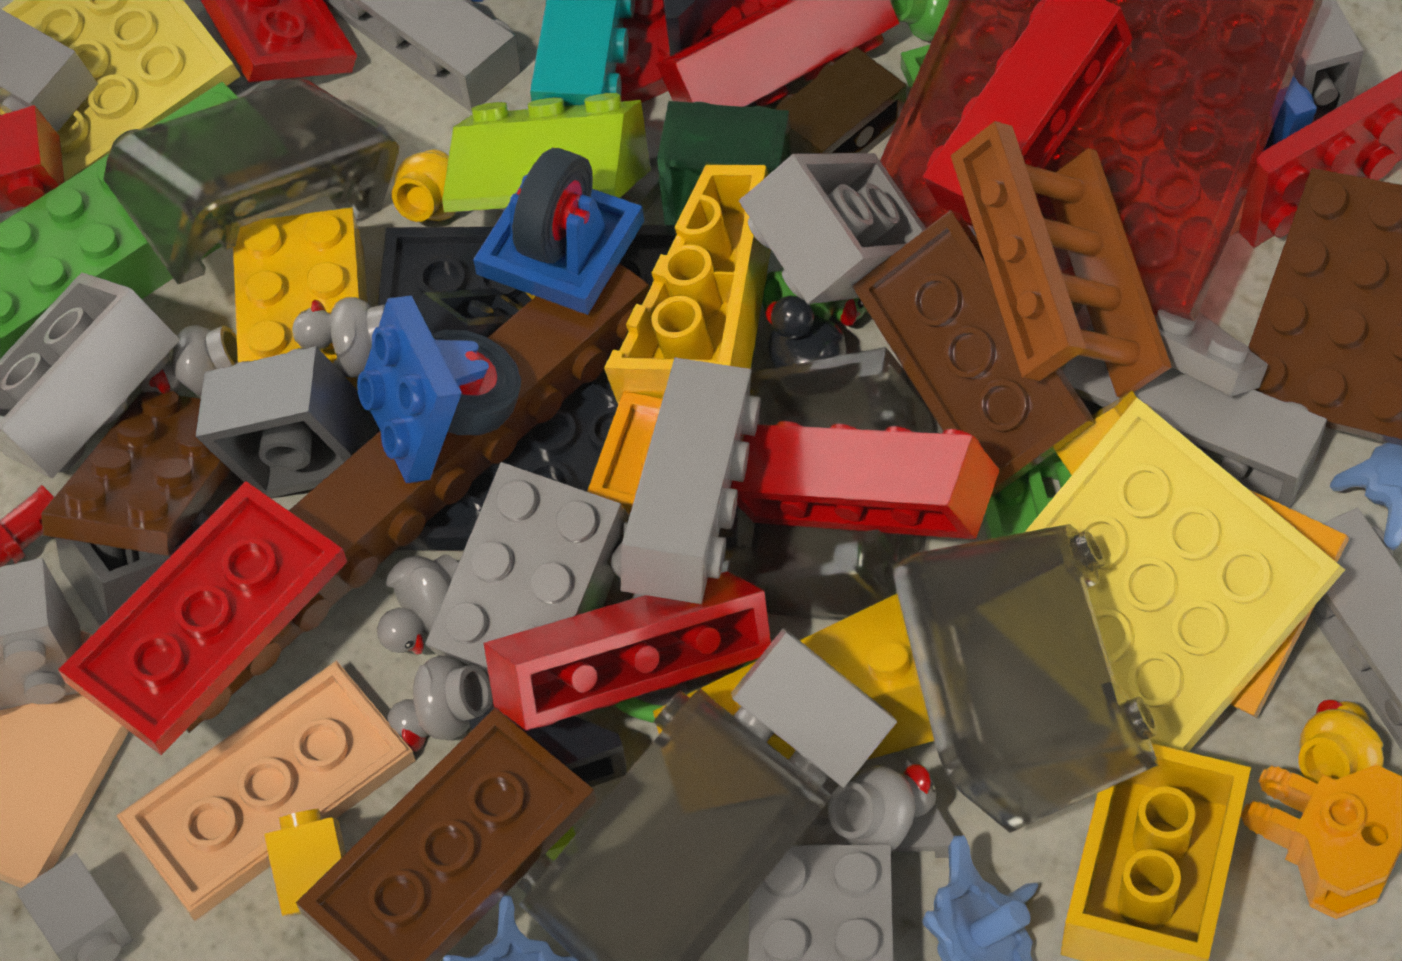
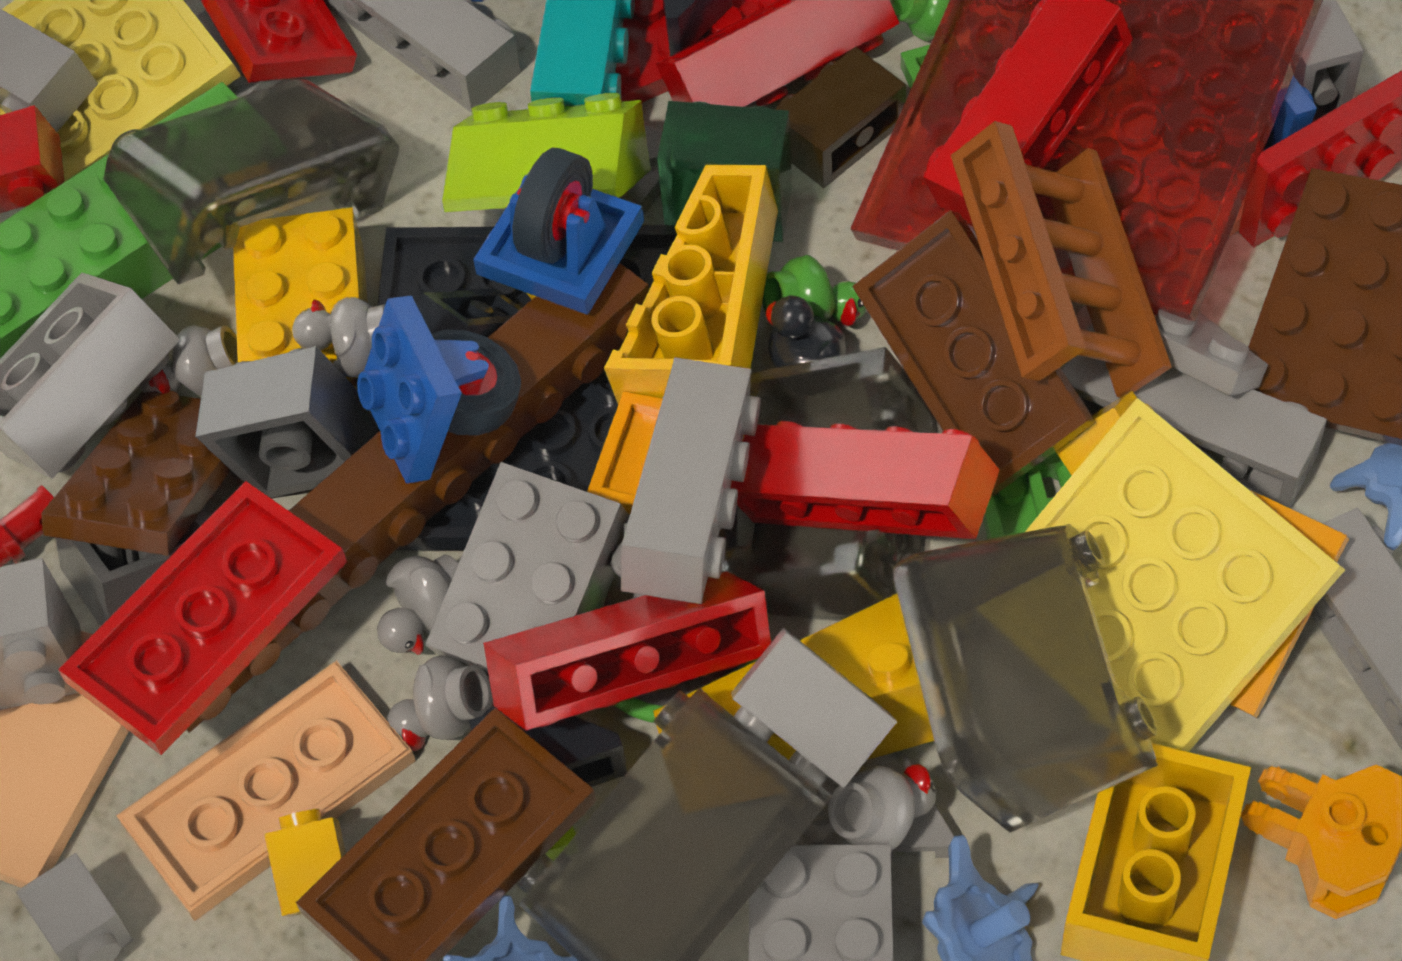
(420, 186): yellow animal -> none
(830, 221): light grey brick -> none
(1338, 742): yellow animal -> none

